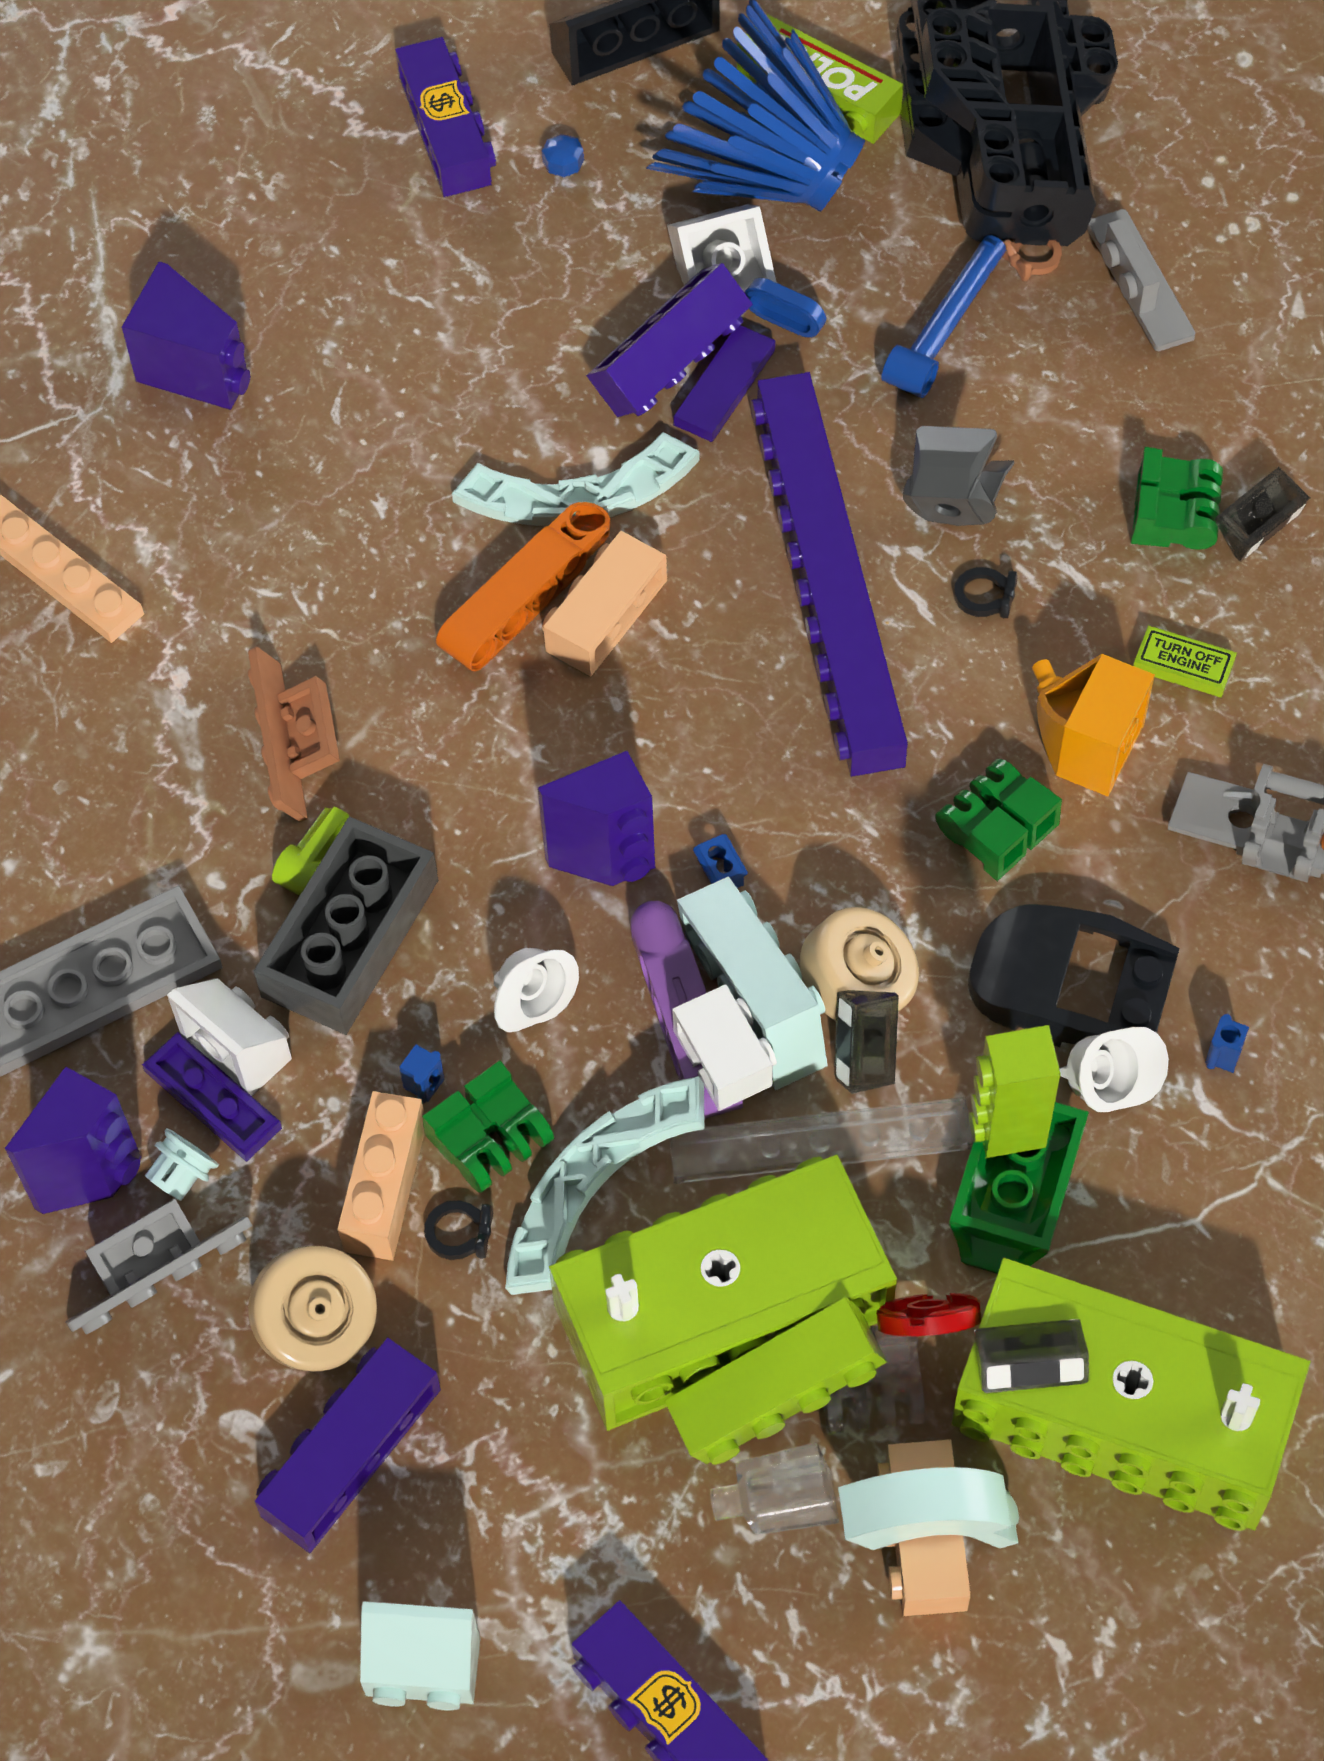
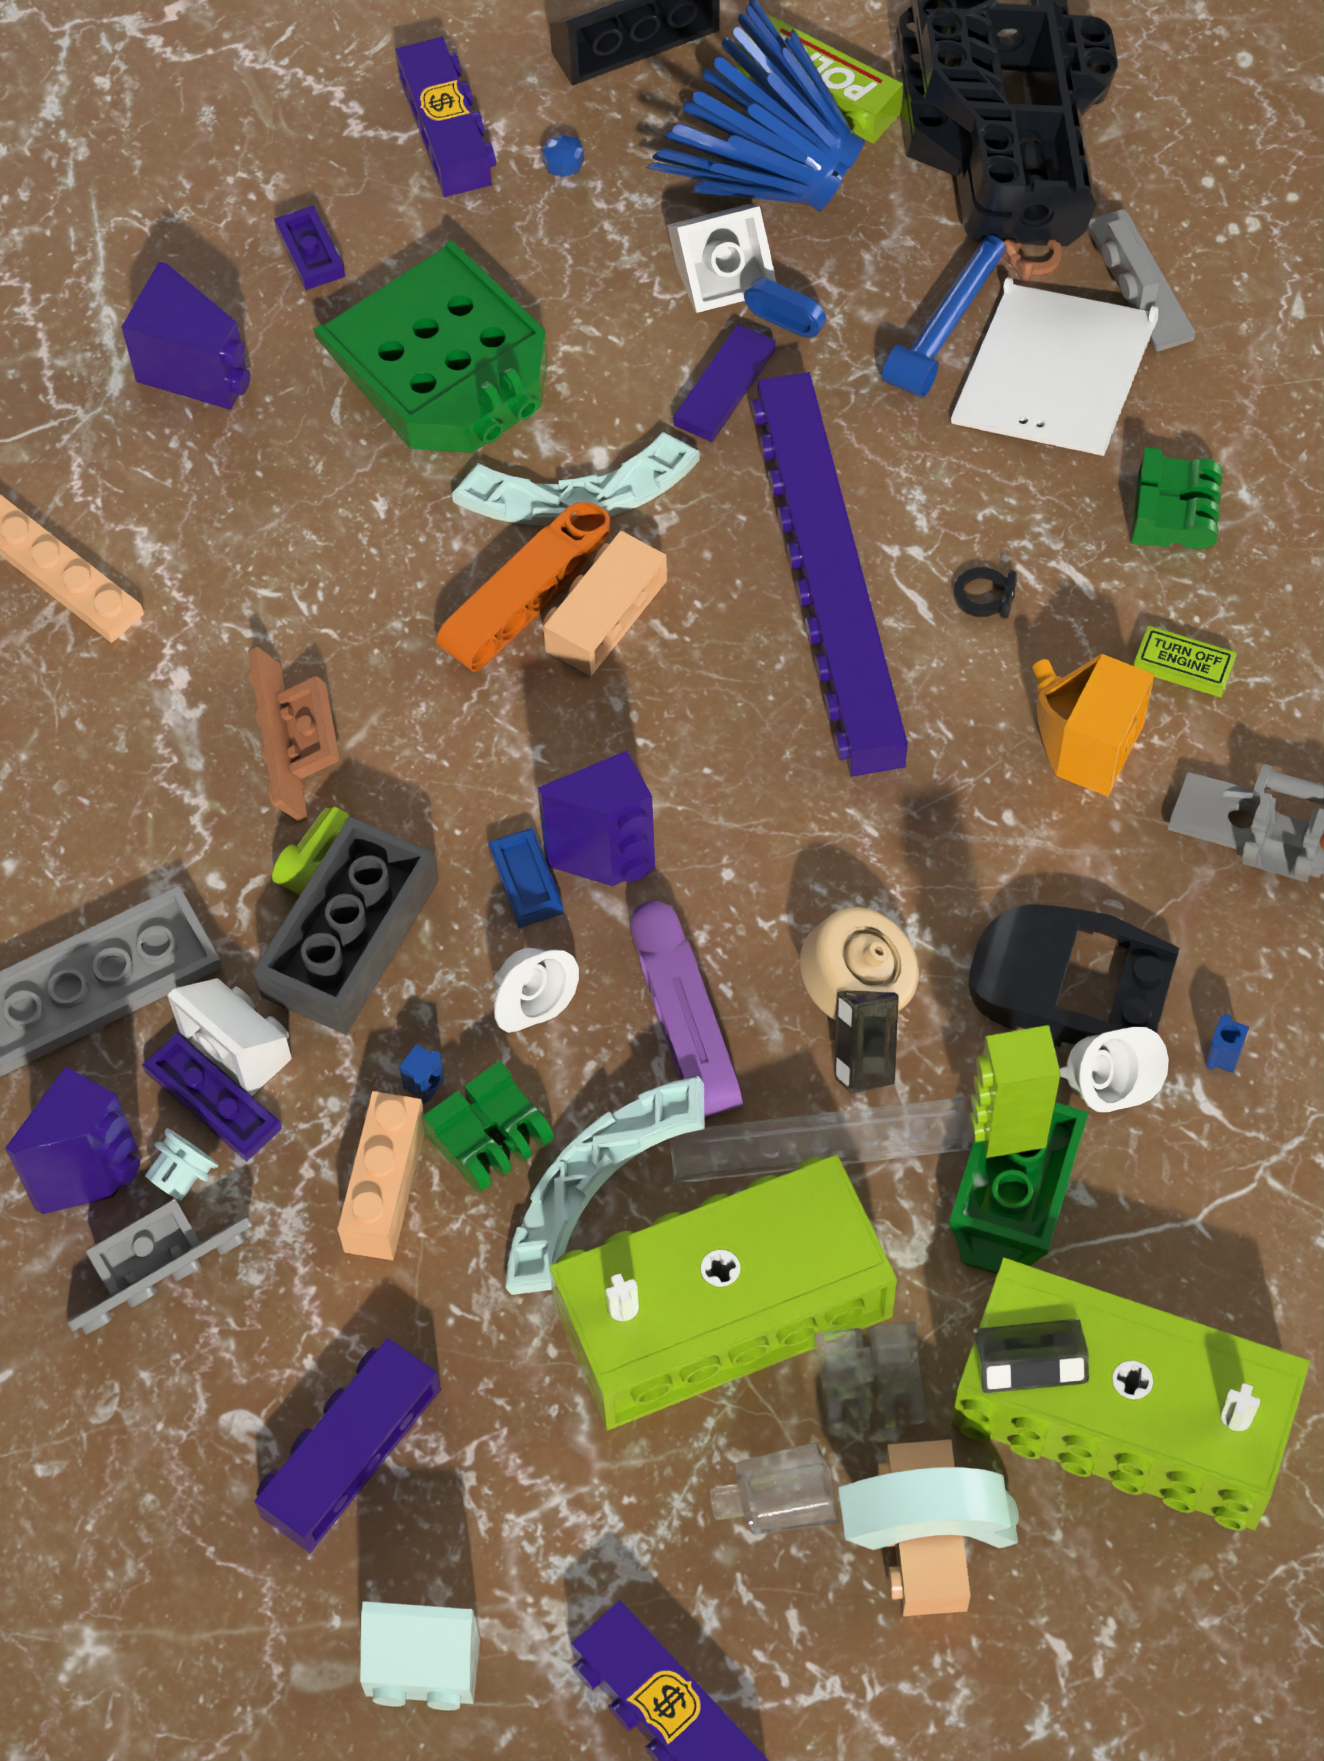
(309, 247): none -> dark purple plate
(312, 1308): tan wheel -> none
(442, 354): none -> green hinge
(475, 1245): black piece -> none
(525, 878): none -> blue tile
(670, 341): dark purple brick -> none
(720, 1037): white piece -> none
(726, 851): blue piece -> none
(748, 959): light aqua wedge -> none
(776, 1382): lime brick -> none
(928, 1316): red tile -> none
(951, 478): dark grey piece -> none
(1000, 817): green legs -> none
(1056, 368): none -> white door
(1261, 513): clear smoke slope -> none

